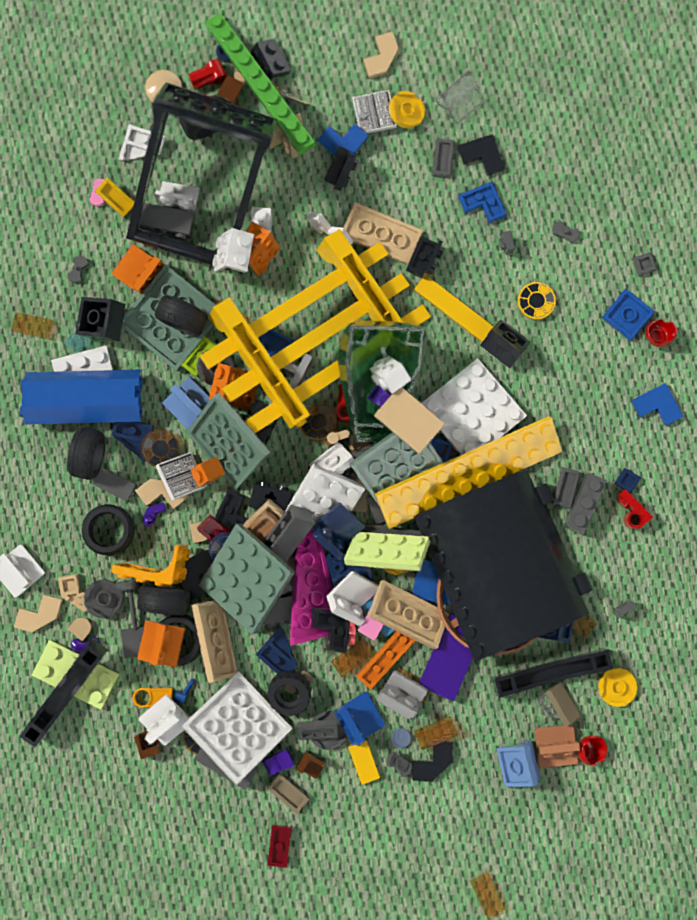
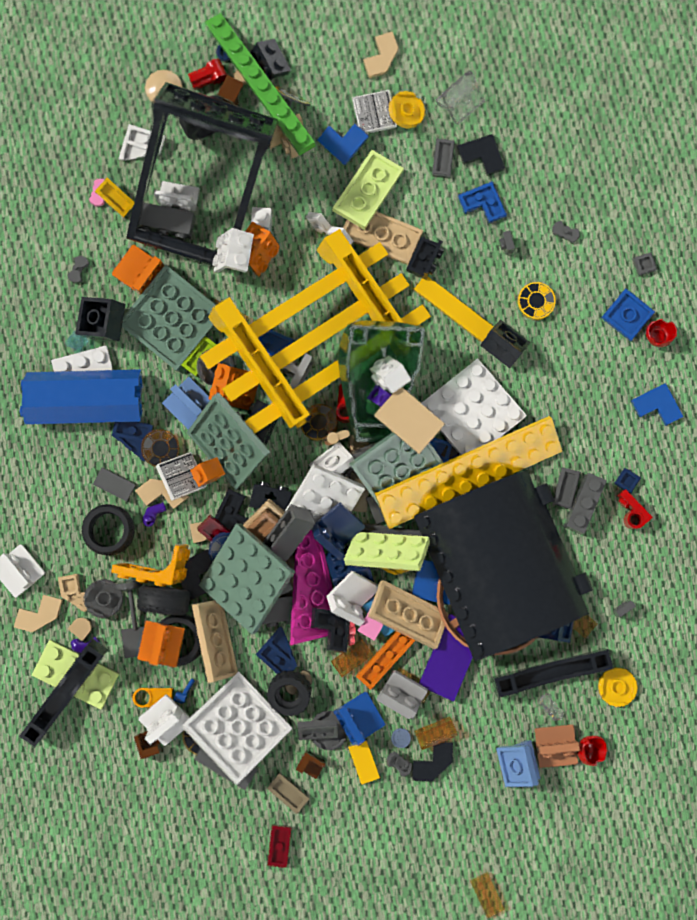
(32, 325): clear orange tile -> none
(86, 453): black tyre -> none
(181, 315): black tyre -> none
(278, 762): dark purple leg -> none
(340, 167): black bracket -> none
(368, 189): none -> yellowish green plate
(563, 704): dark tan tile -> none

